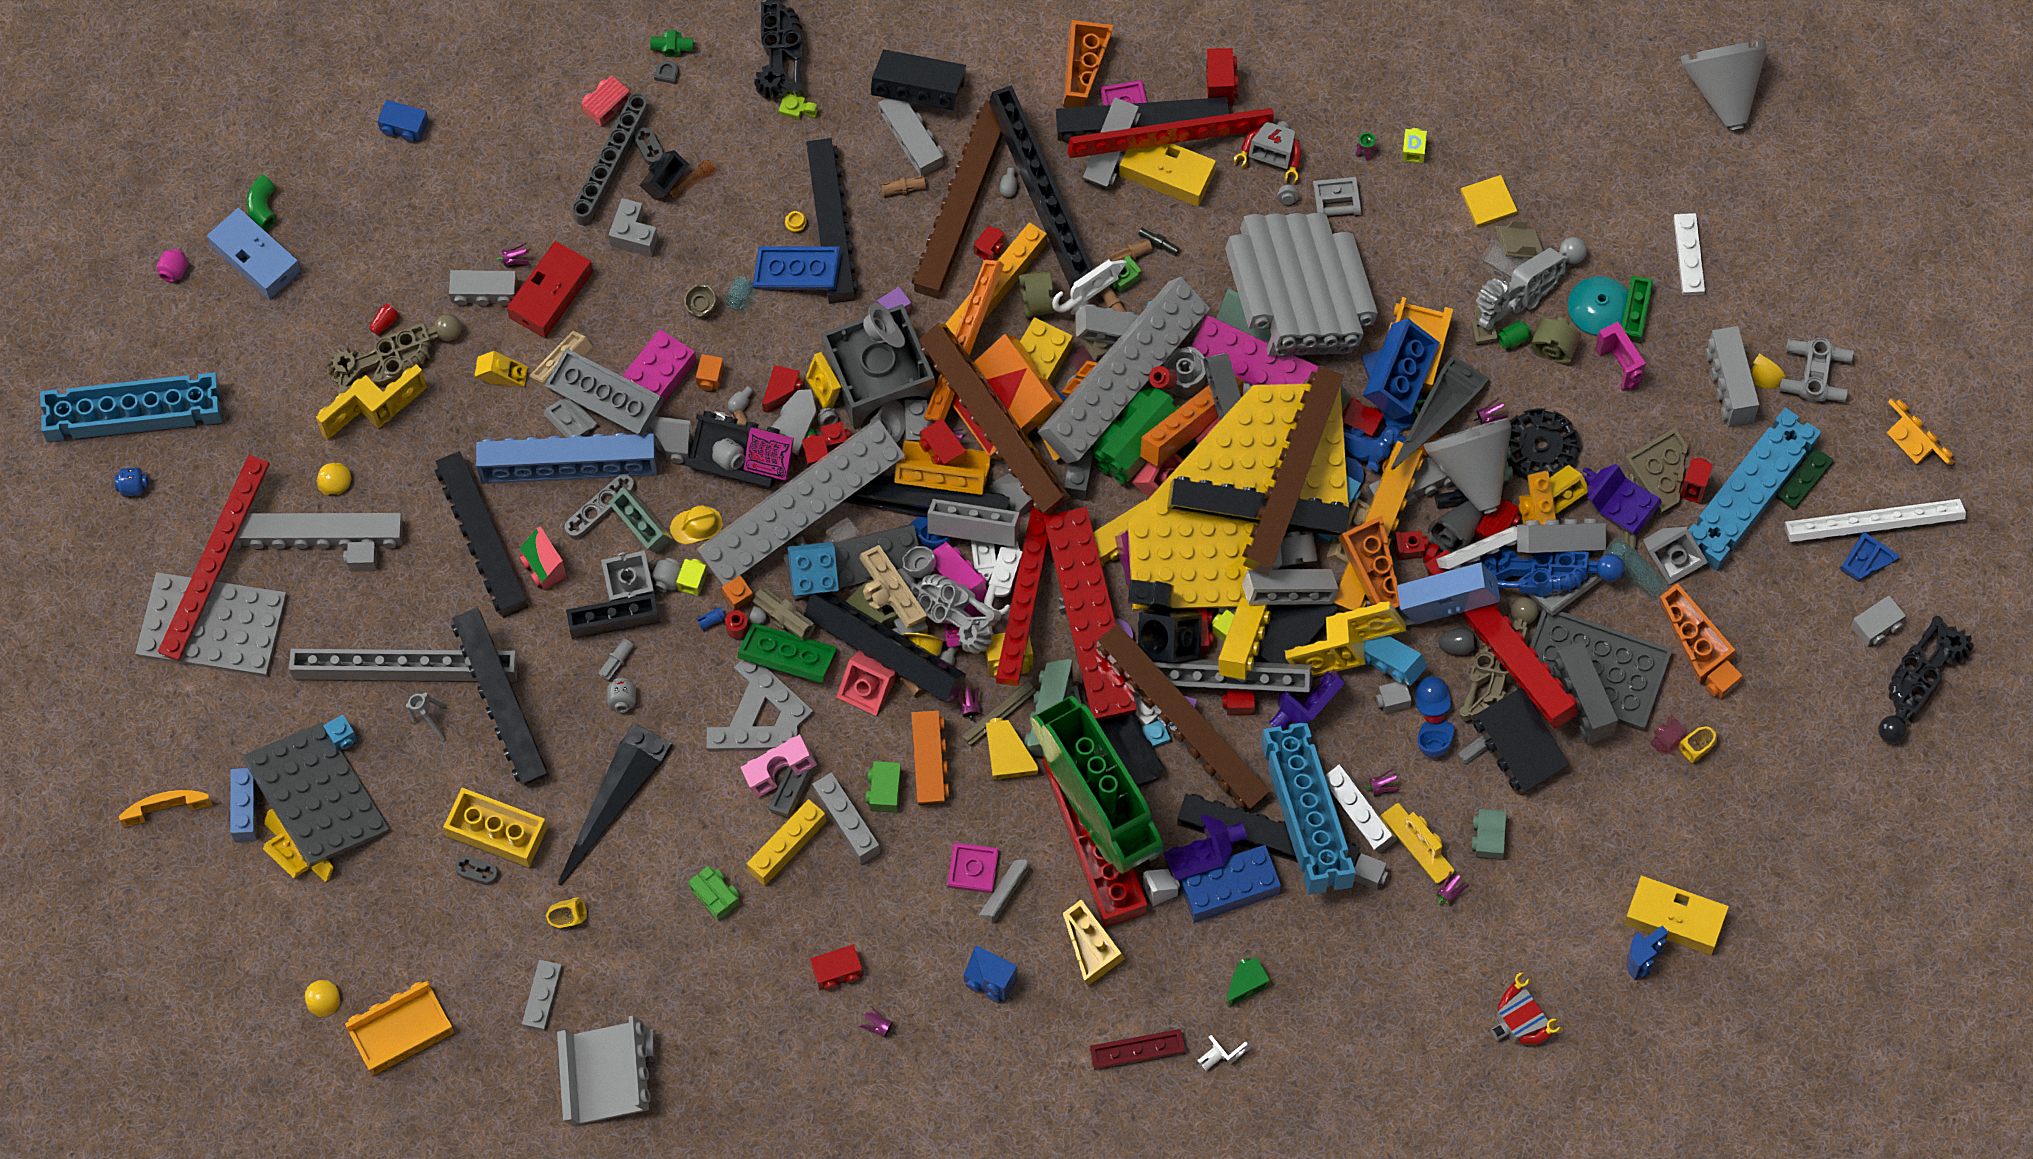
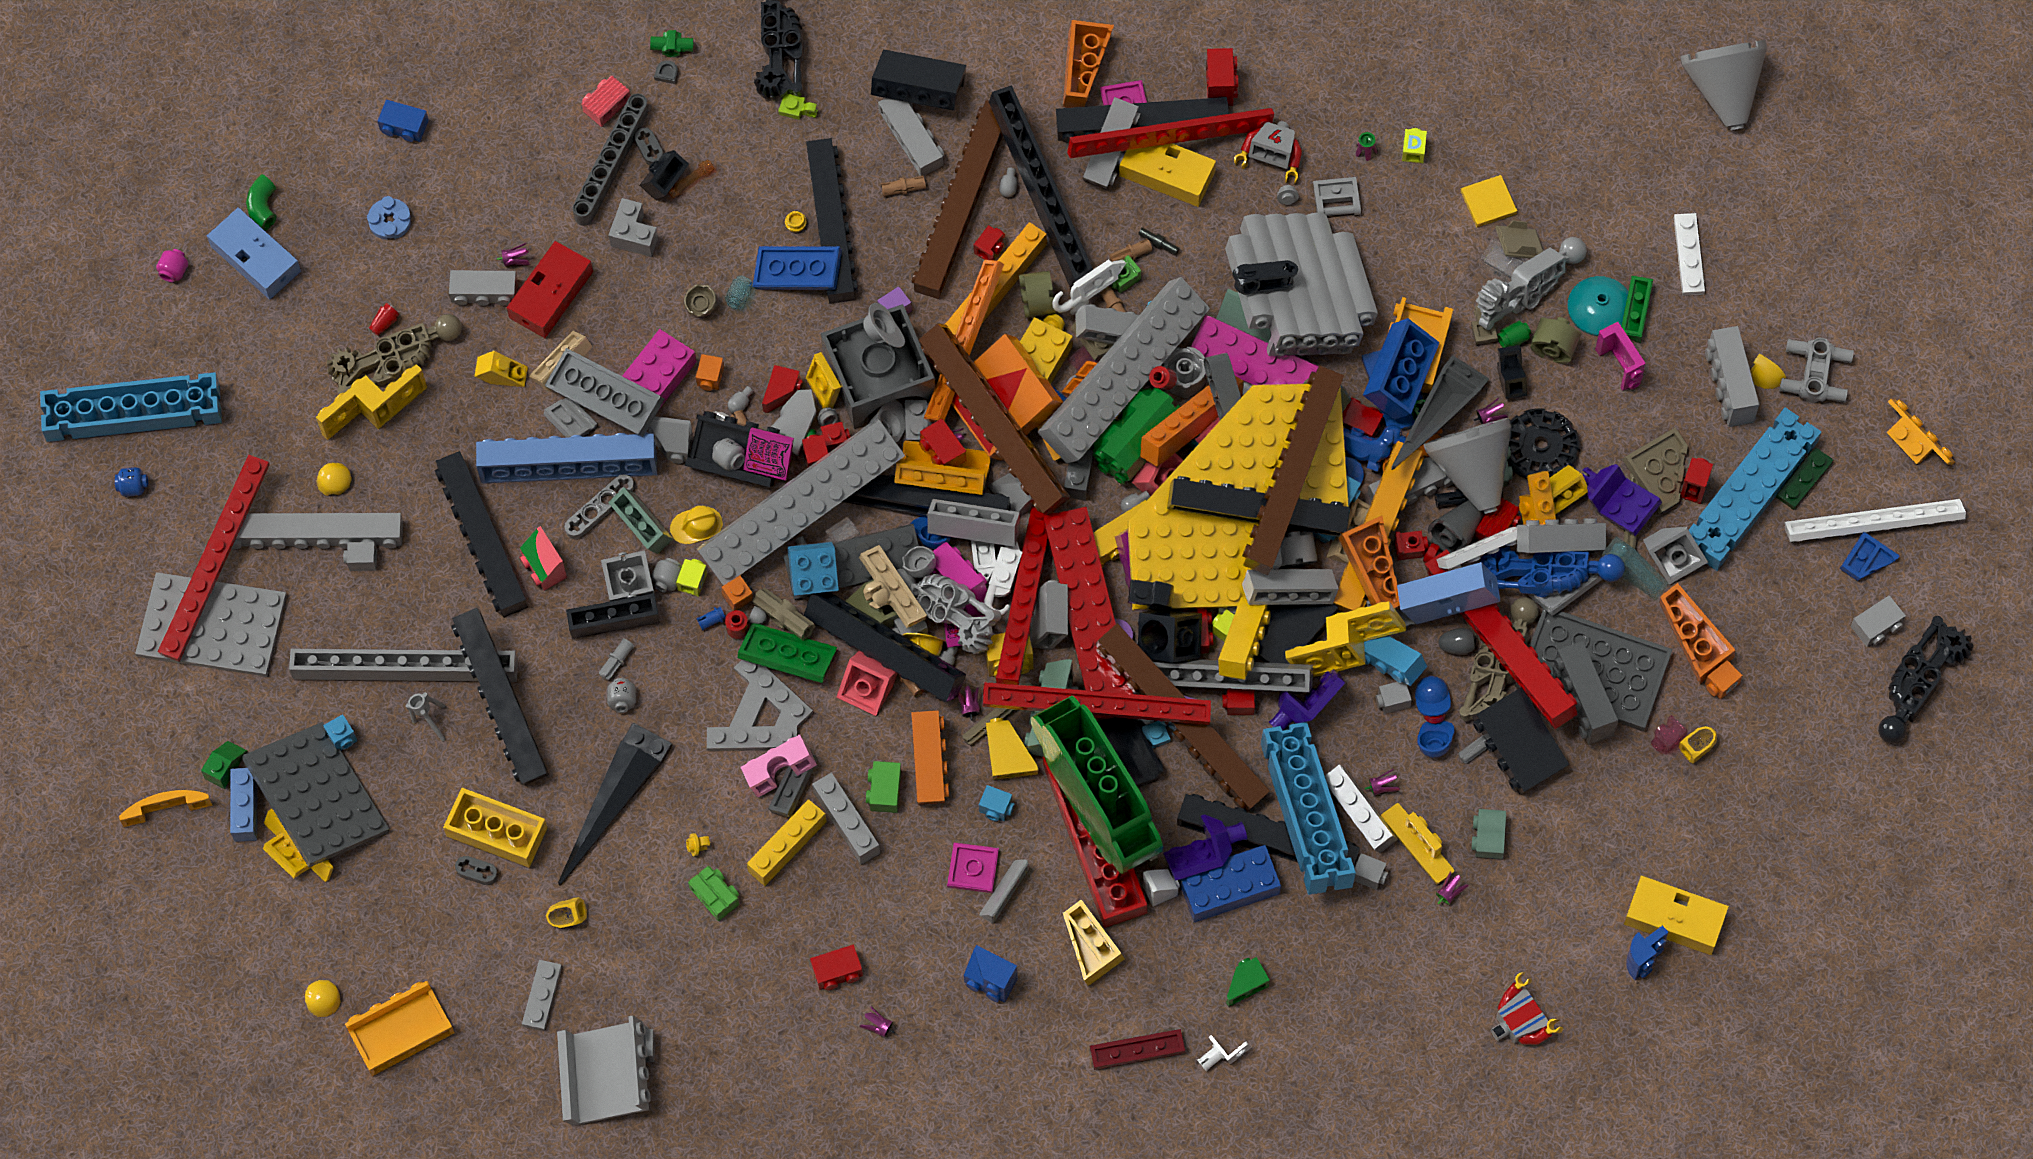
(220, 762): none -> green slope
(387, 207): none -> medium blue plate
(697, 844): none -> yellow plate
(996, 804): none -> dark azure brick
(1050, 615): none -> light grey brick
(1055, 320): none -> yellow plate
(1099, 703): none -> red plate
(1133, 500): none -> light grey cylinder
(1264, 277): none -> black piece
(1511, 372): none -> black brick

